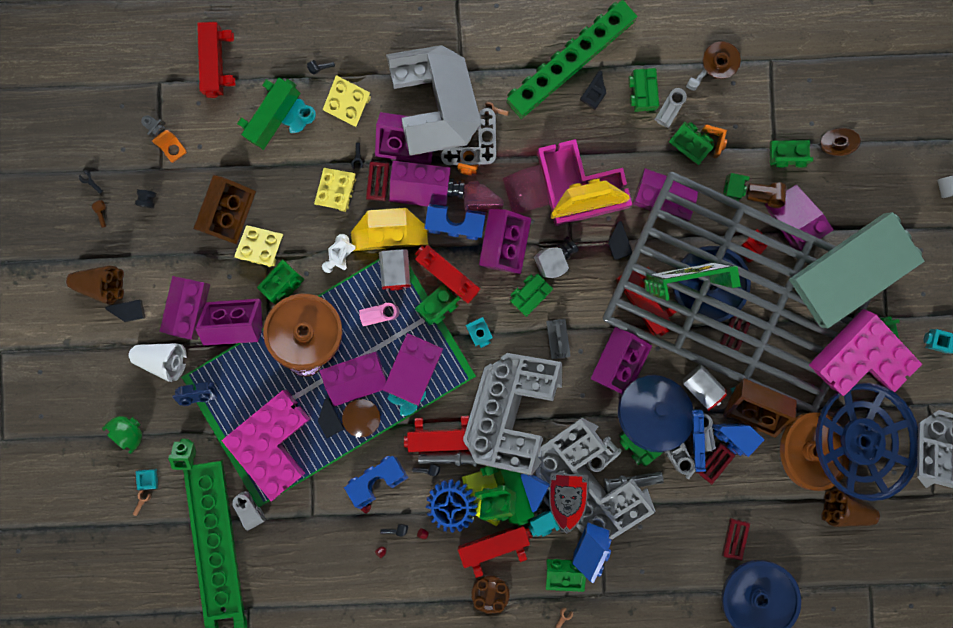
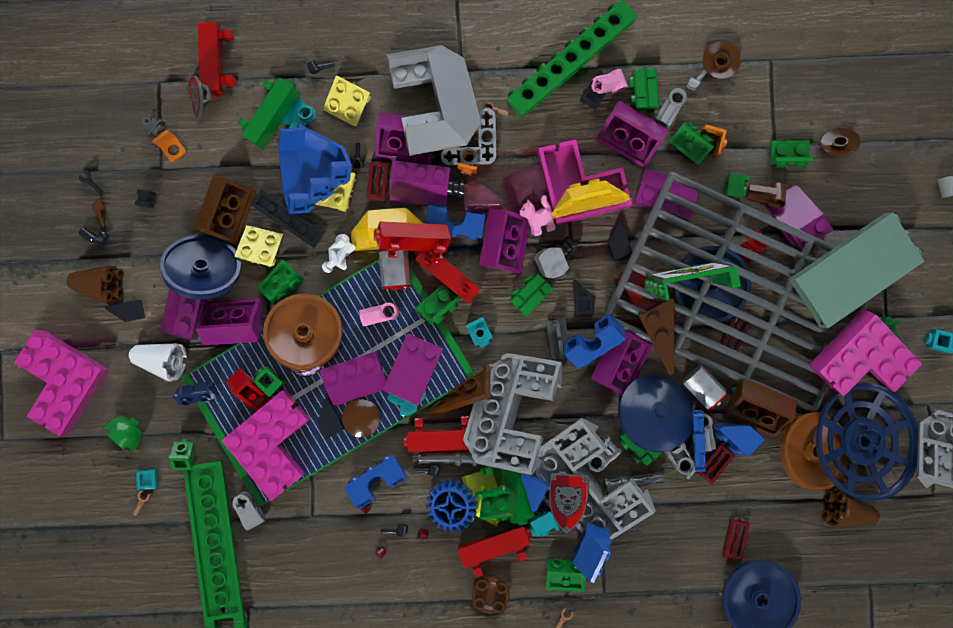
(69, 380): none -> dark pink piece
(93, 238): none -> black arm
(195, 91): none -> flat silver shield
(200, 267): none -> dark blue dish
(246, 390): none -> red slope
(260, 380): none -> green brick
(292, 222): none -> black tile
(310, 167): none -> blue panel
(412, 237): none -> red brick
(468, 392): none -> reddish brown wing
(538, 218): none -> bright pink animal
(582, 300): none -> black tile
(583, 351): none -> blue arch
(610, 82): none -> bright pink piece
(632, 134): none -> magenta slope
(660, 328): none -> reddish brown wing

